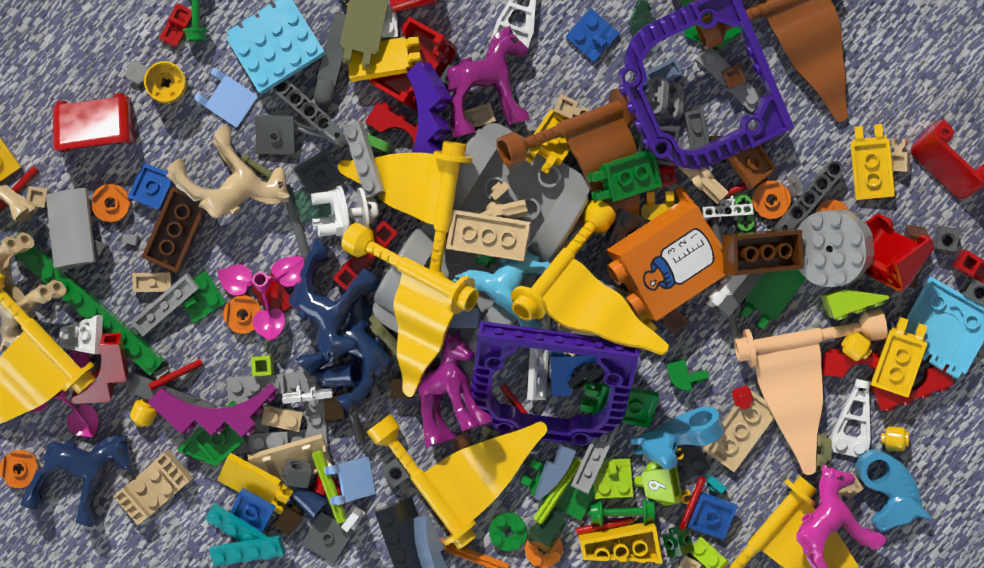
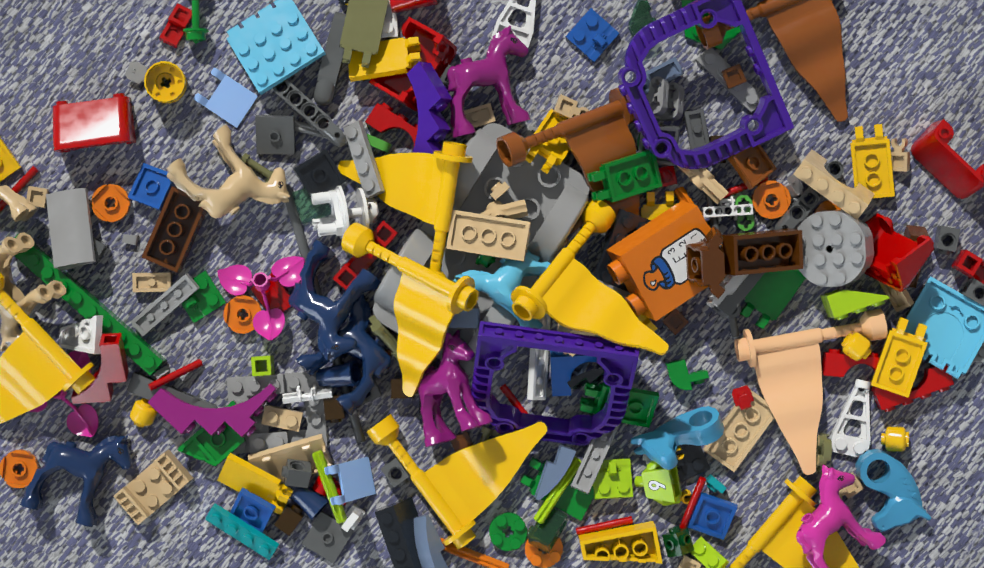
(247, 551): teal plate -> none
(647, 511): green piece -> none
(706, 262): none -> reddish brown slope
(849, 199): none -> tan arch
(898, 299): none -> tan plate

